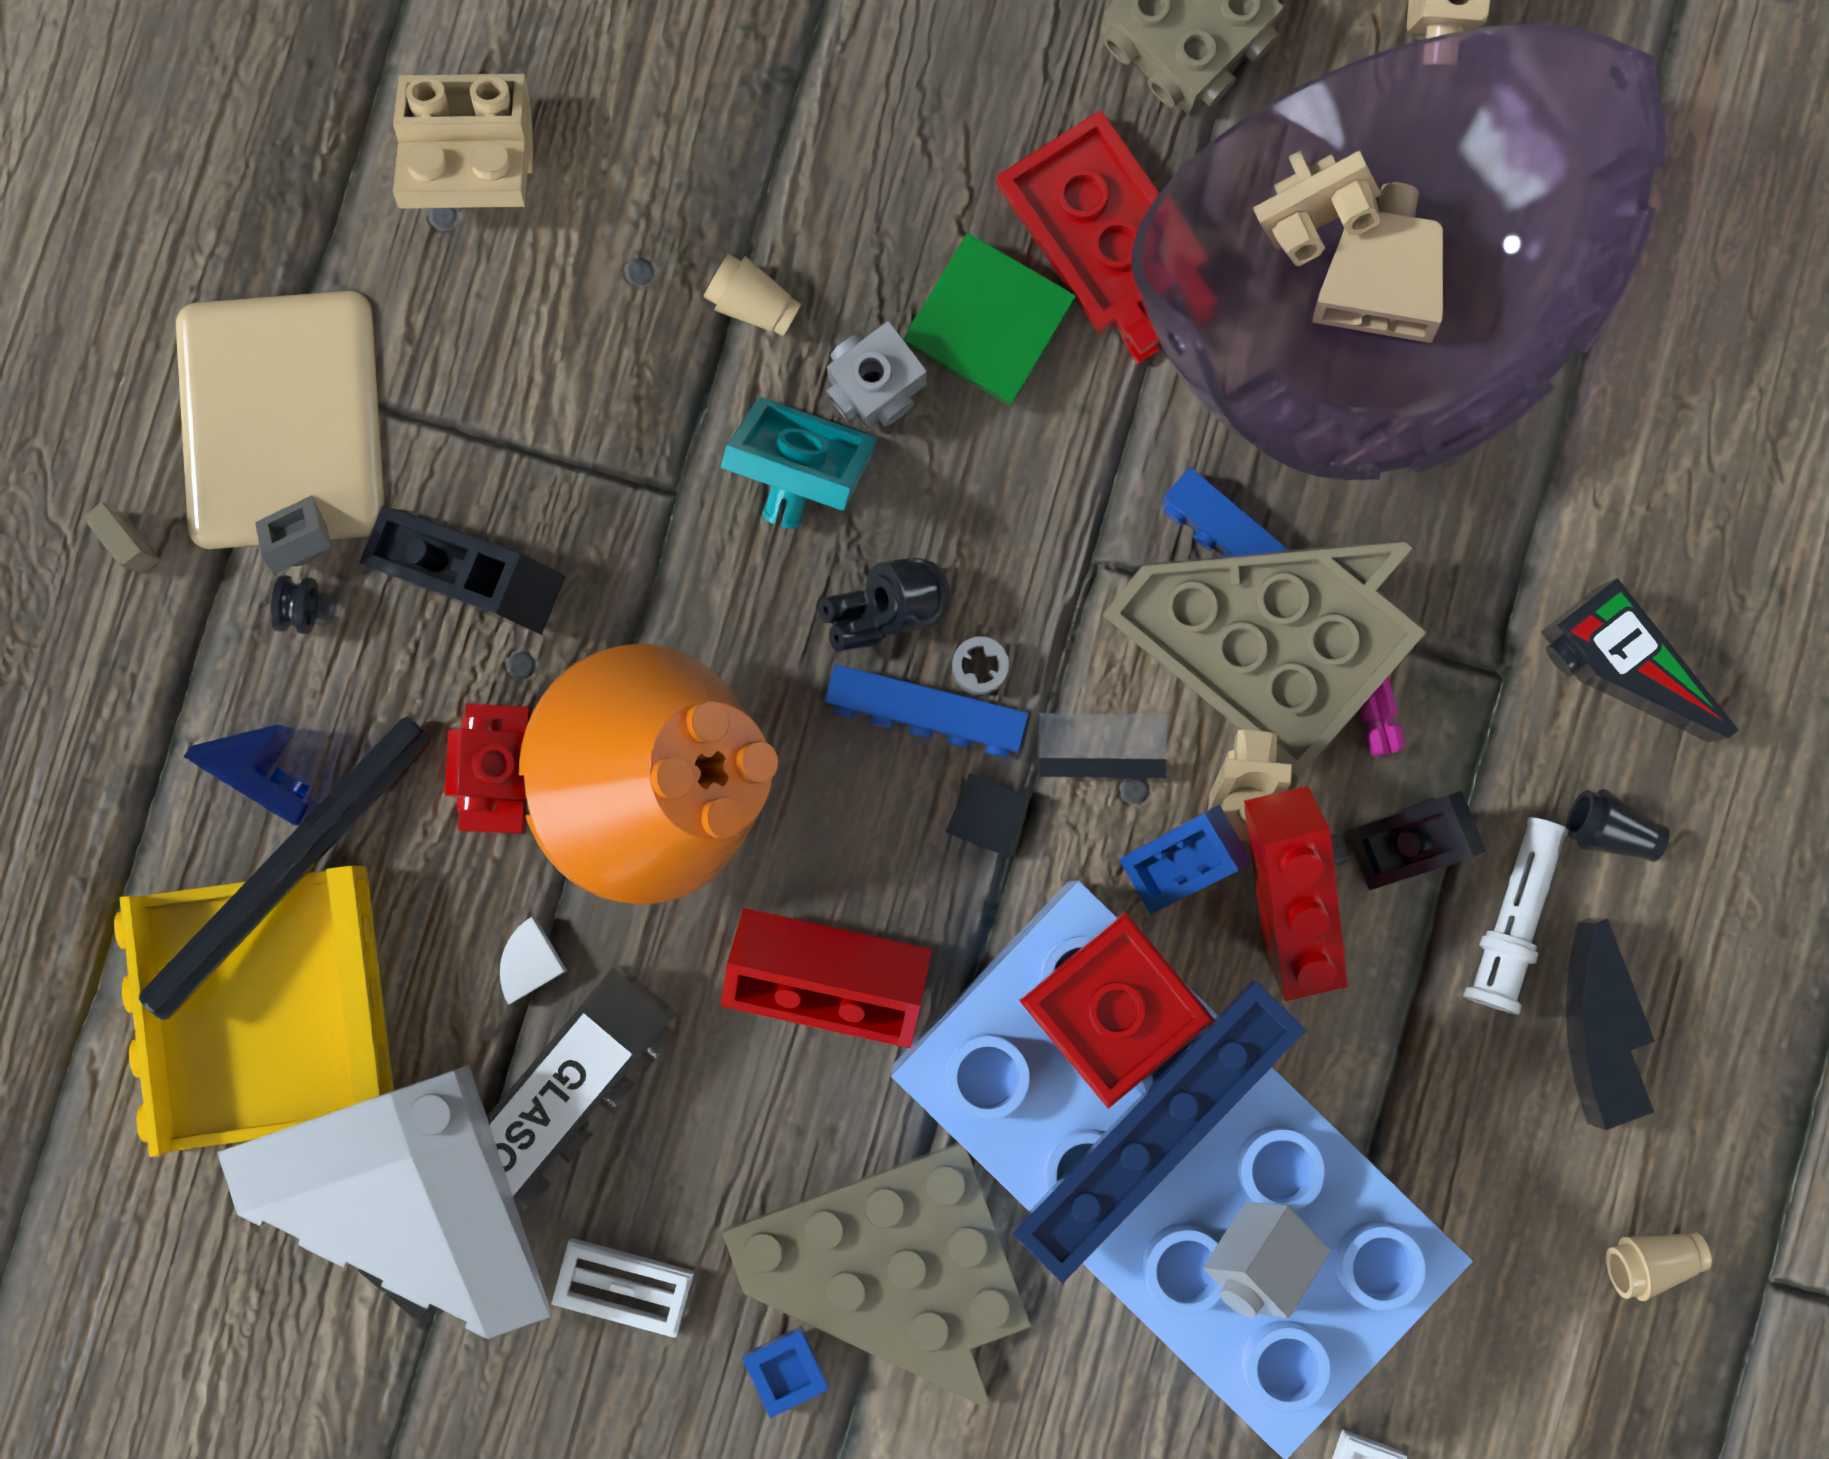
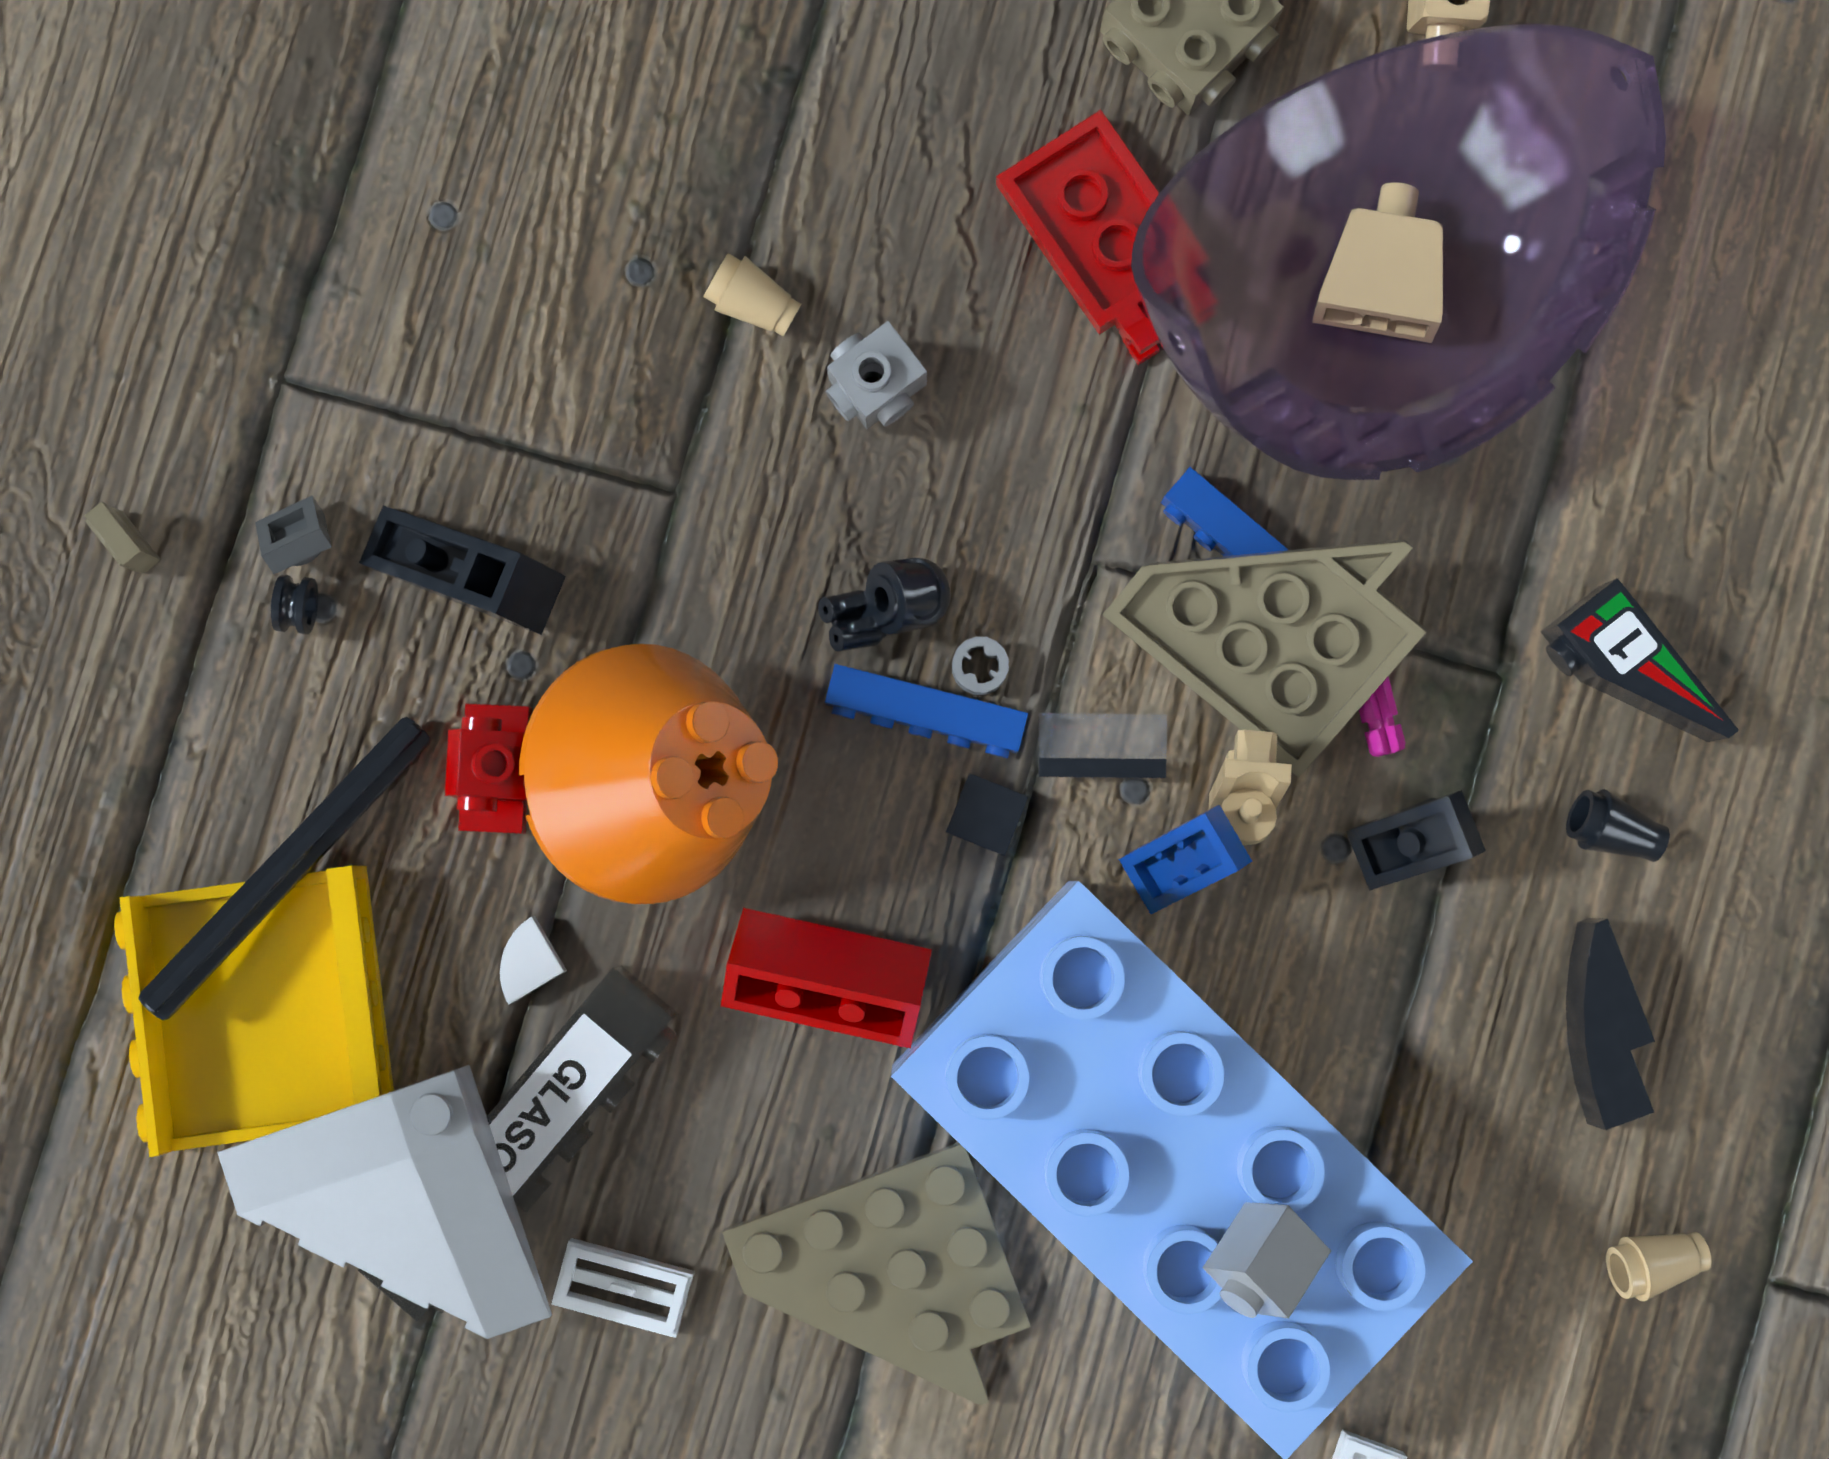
(246, 764): clear blue slope -> none
(279, 412): tan piece -> none
(462, 141): tan brick -> none
(785, 1371): blue plate -> none
(798, 458): teal tile -> none
(988, 319): green tile -> none
(1116, 1010): red tile -> none
(1158, 1131): dark blue plate -> none
(1296, 893): red brick -> none
(1315, 199): tan hips -> none
(1510, 946): white pin -> none

